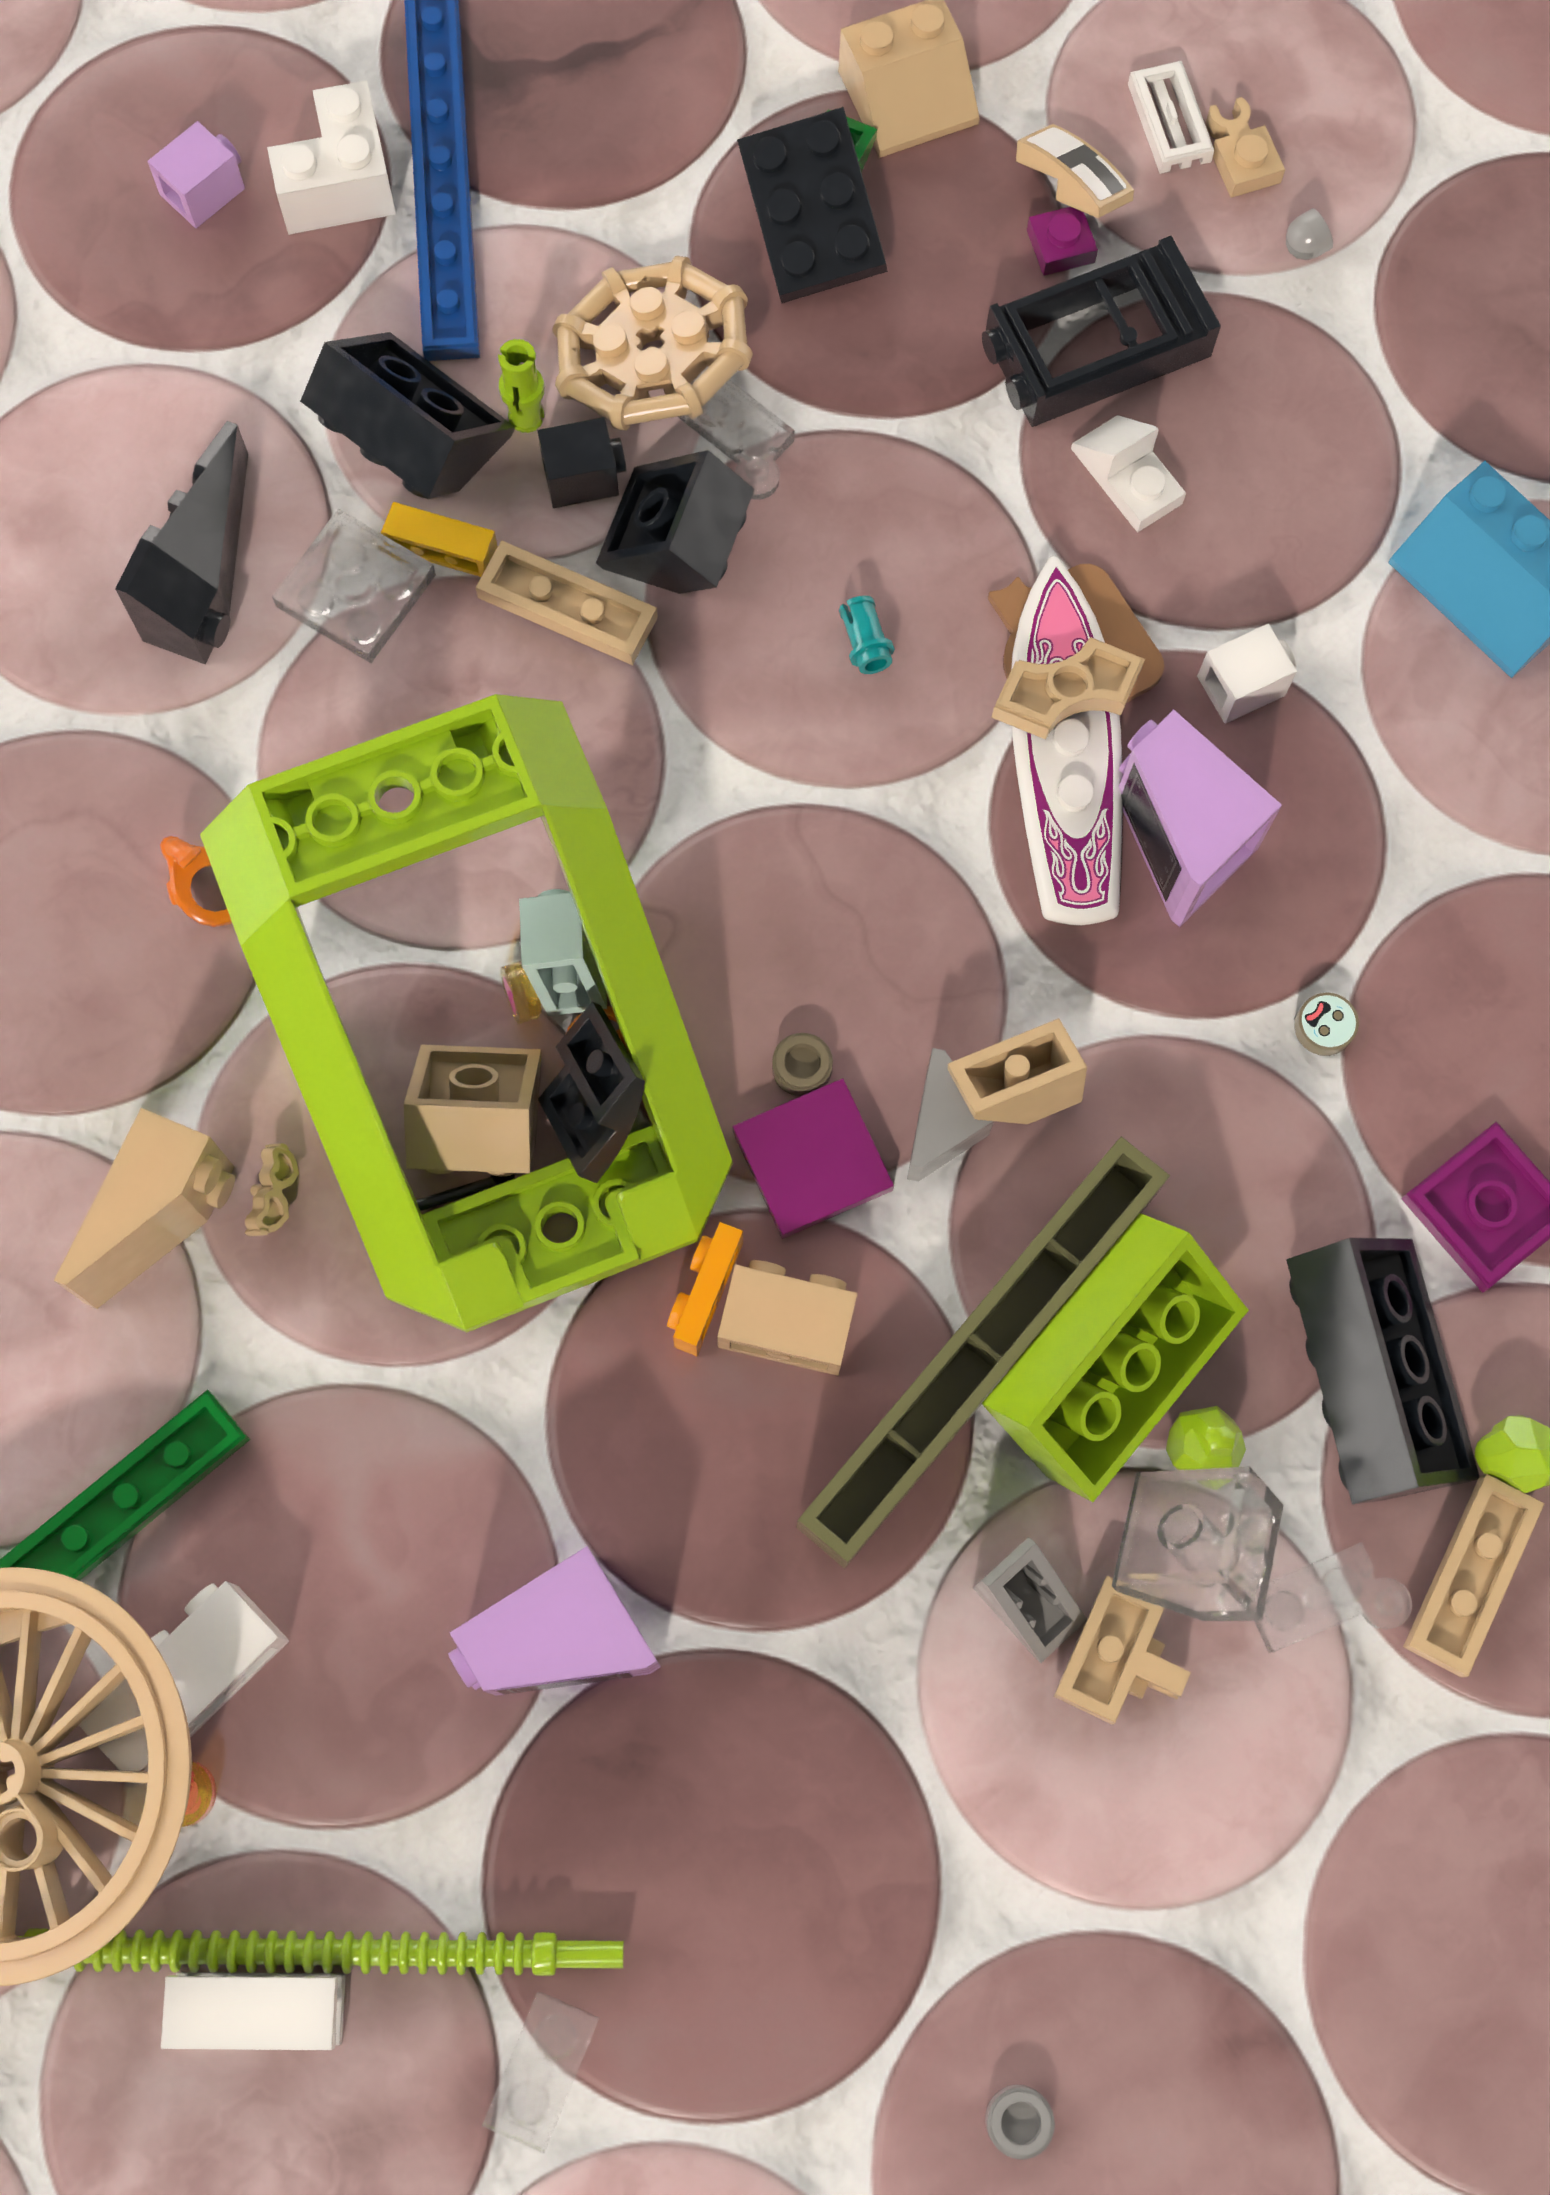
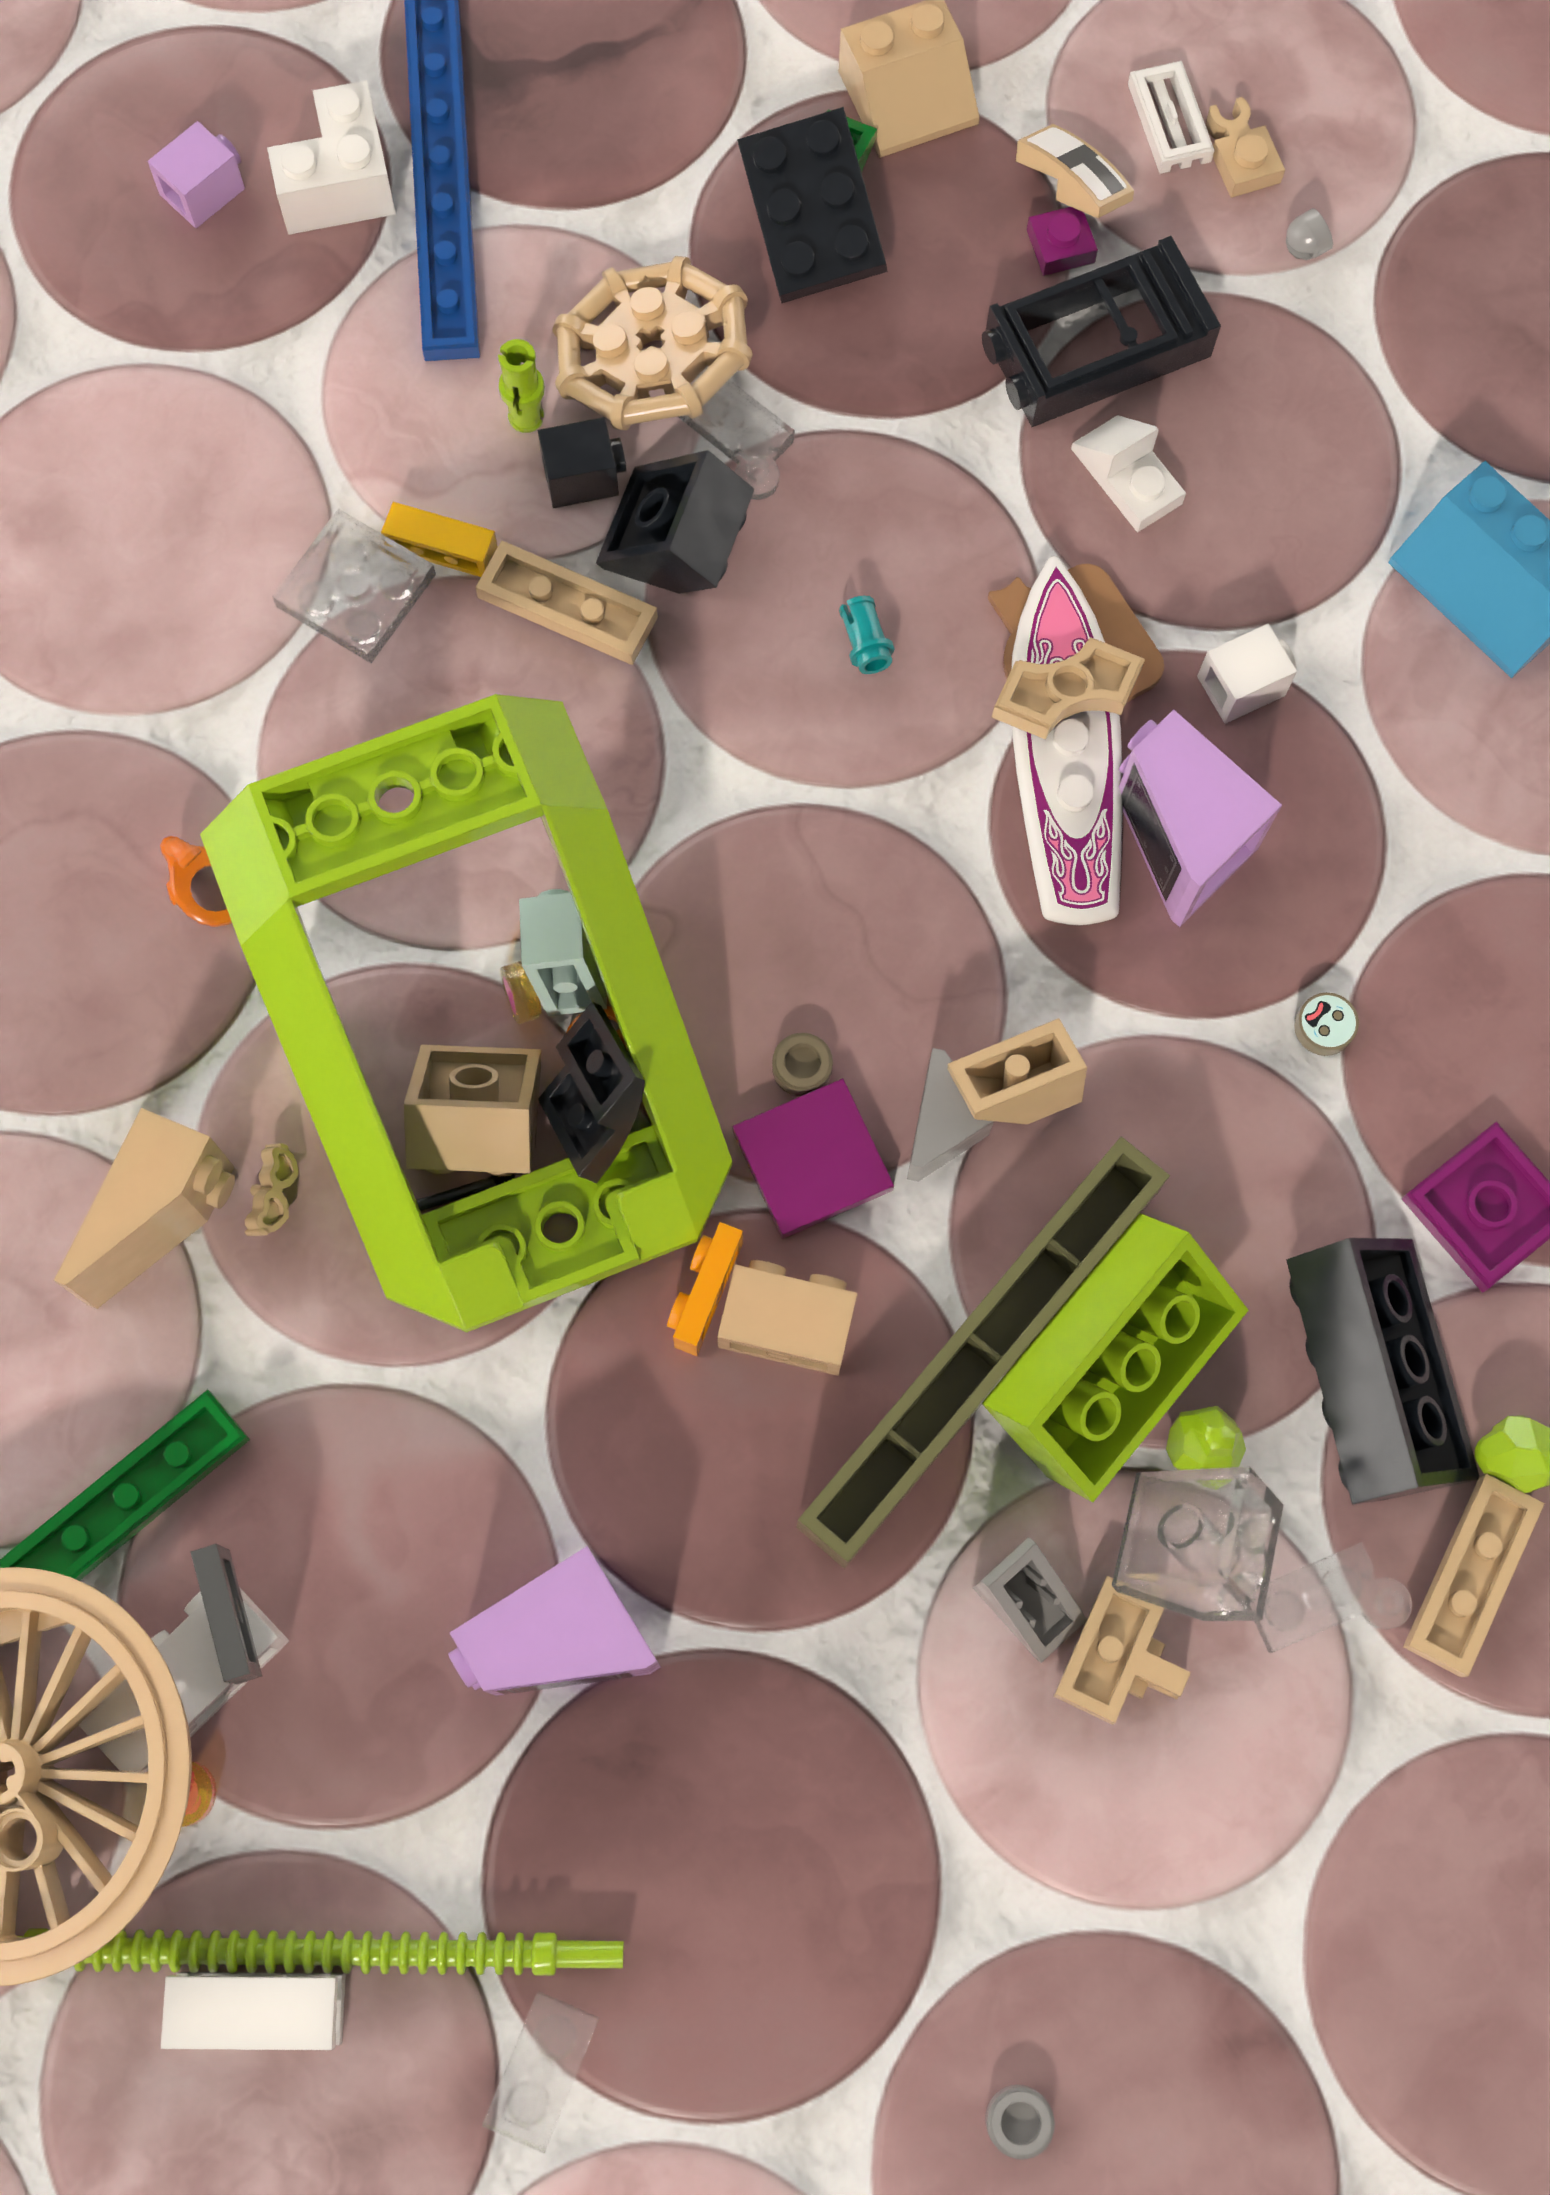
(185, 571): black wedge -> none
(226, 1614): none -> dark grey tile
(404, 413): black slope -> none

